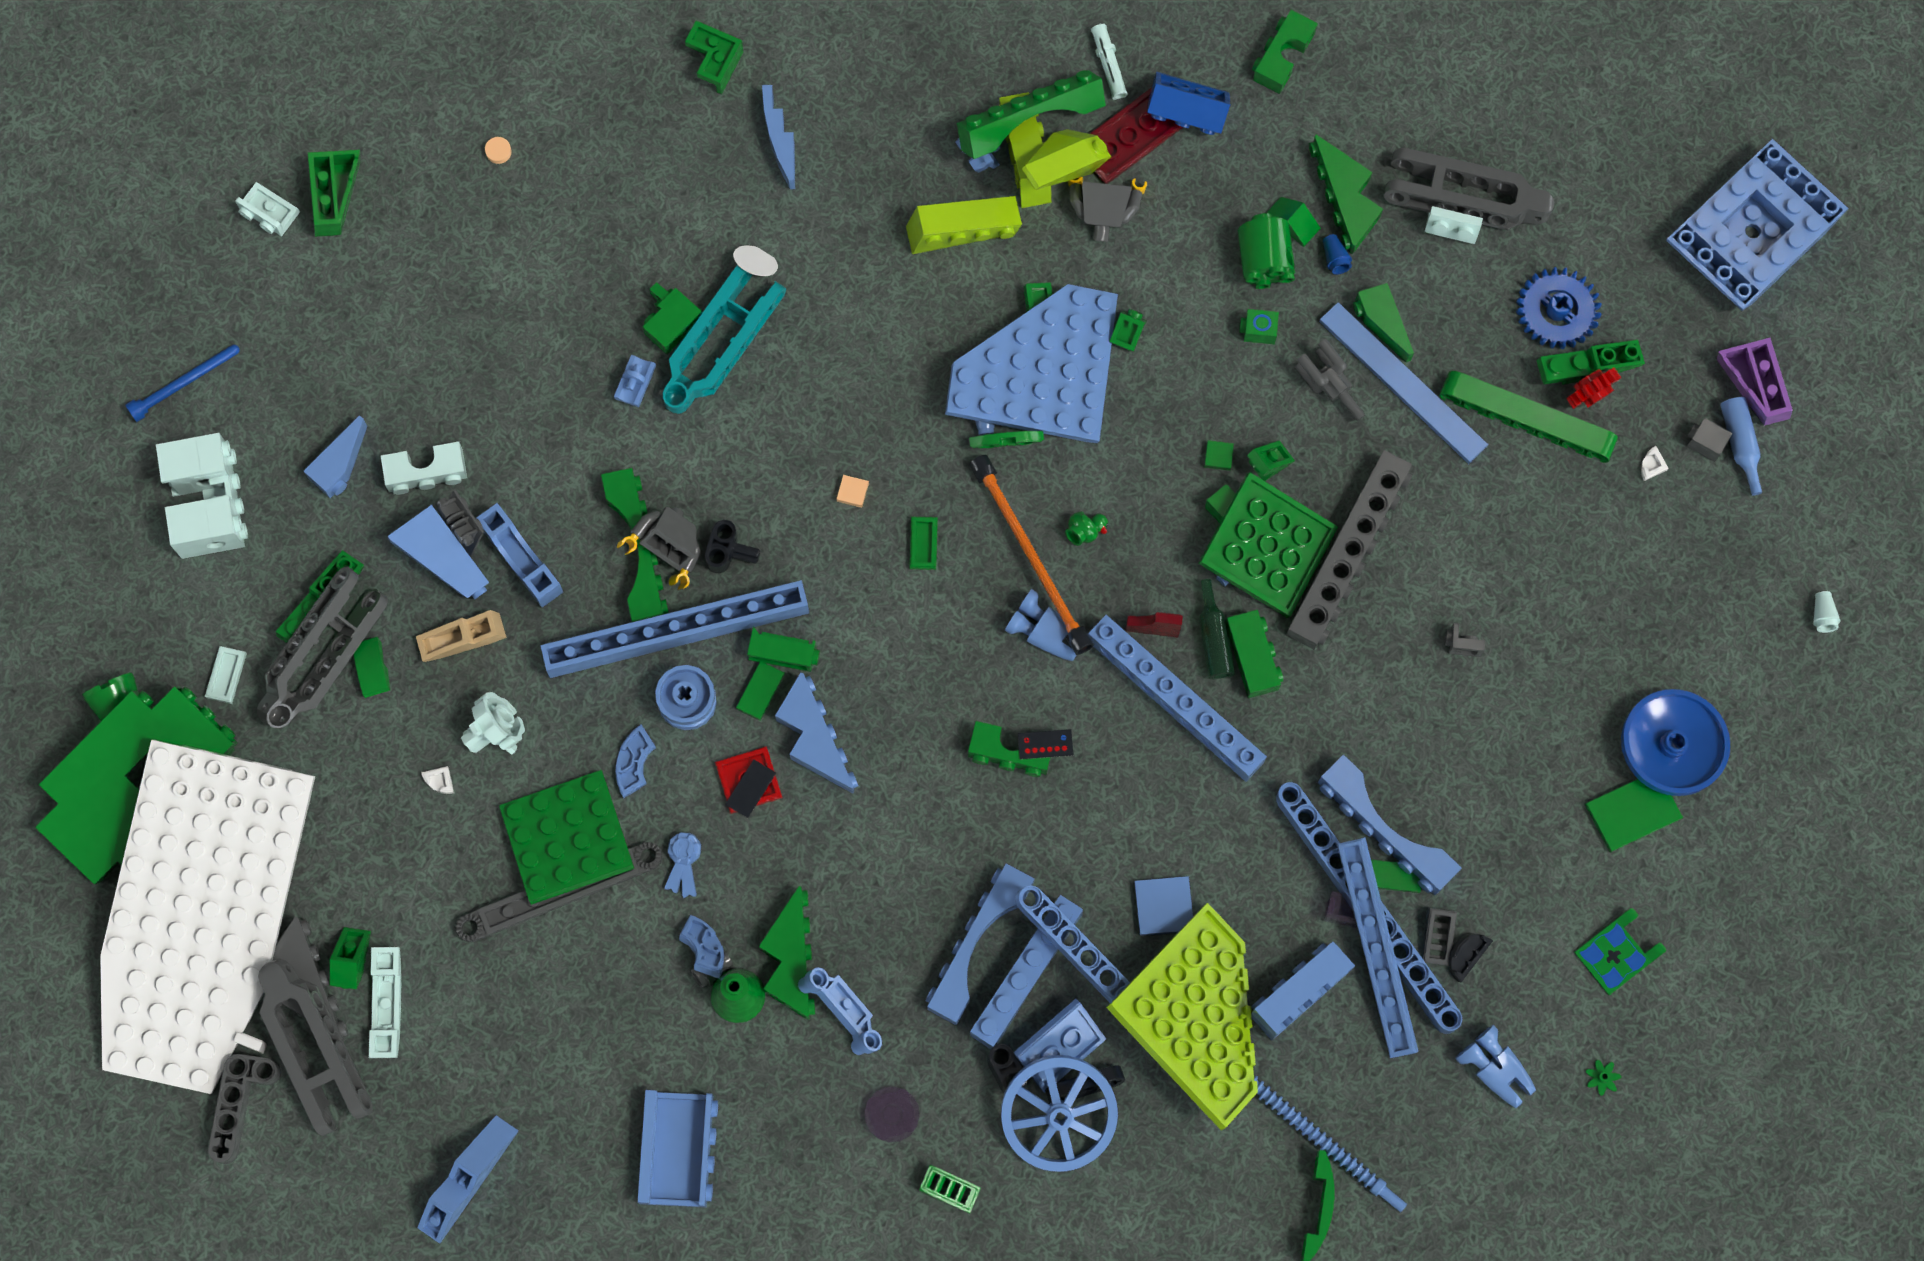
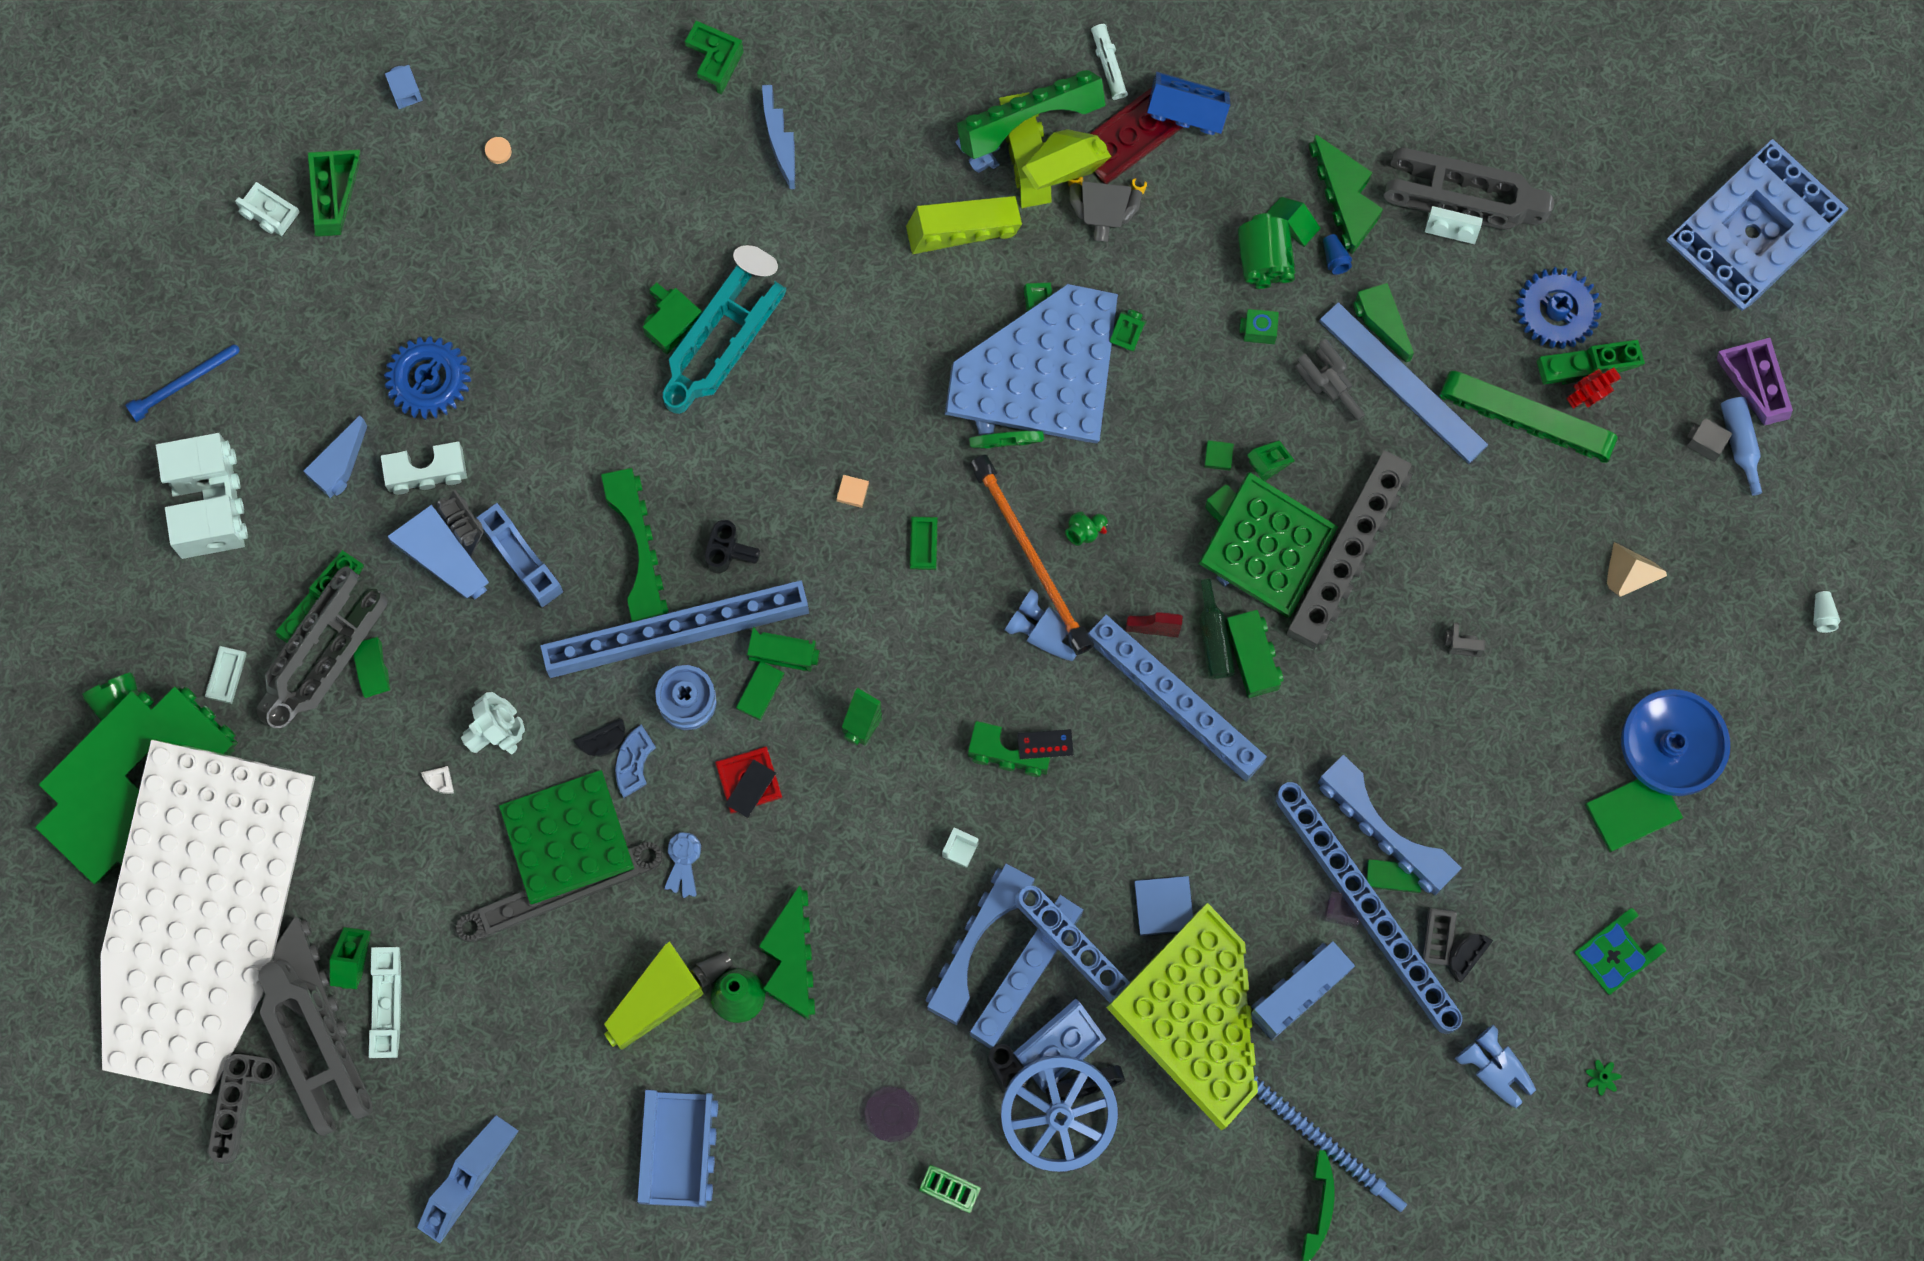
(250, 1042): white tile -> none
(403, 86): none -> medium blue brick
(412, 397): none -> blue gear
(461, 636): tan slope -> none
(602, 741): none -> black tile
(635, 381): medium blue hips -> none
(655, 997): none -> lime slope
(669, 538): dark grey torso -> none
(705, 945): medium blue tile -> none
(815, 745): medium blue slope -> none
(845, 1007): medium blue plate -> none
(861, 718): none -> green slope
(960, 847): none -> light aqua panel
(1293, 33): green arch -> none
(1377, 947): medium blue tile -> none
(1631, 571): none -> tan slope
(1653, 464): white tile -> none

